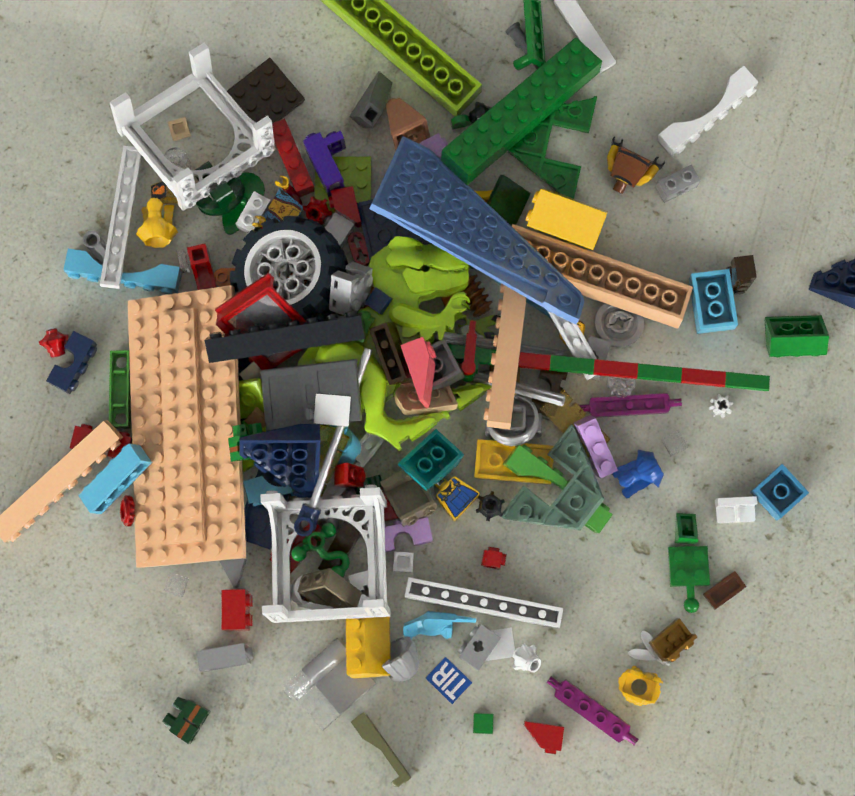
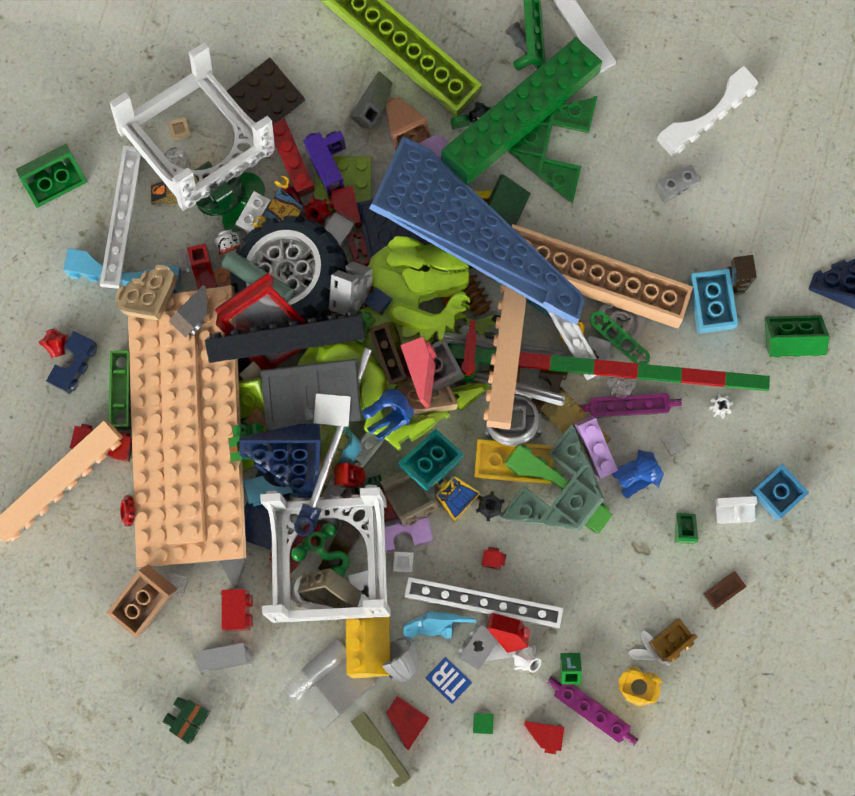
(51, 175): none -> green slope
(98, 248): light grey piece -> none
(115, 478): medium azure brick -> none
(141, 601): none -> medium nougat brick
(148, 294): none -> tan plate
(157, 230): yellow piece -> none
(191, 314): none -> flat silver slope
(227, 242): none -> white head
(250, 273): none -> sand green brick
(401, 412): none -> blue piece
(406, 721): none -> red wing
(509, 632): none -> red slope
(566, 218): yellow brick -> none
(570, 668): none -> green brick
(621, 336): none -> green beam
(630, 167): torso -> none
(689, 568): green plate -> none

